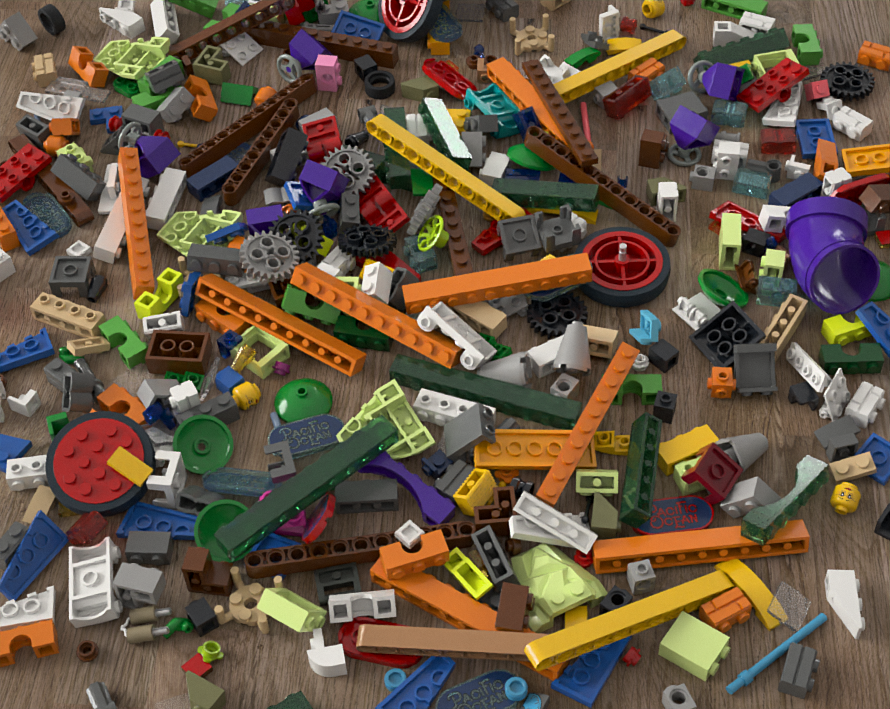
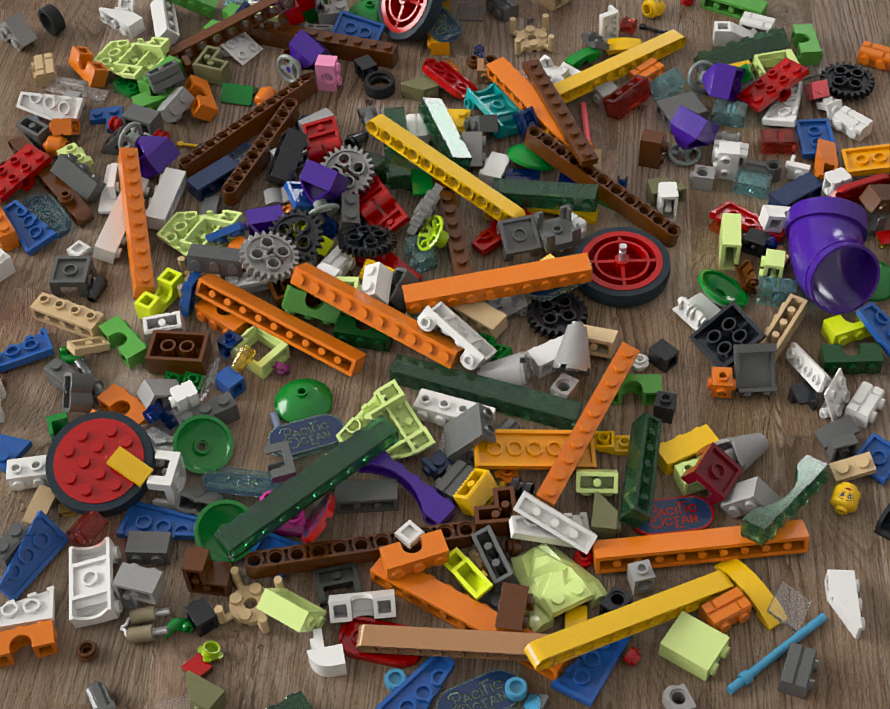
(25, 404): white panel -> none
(246, 395): yellow head -> none
(590, 499): black hinge -> none
(649, 328): medium azure bracket -> none

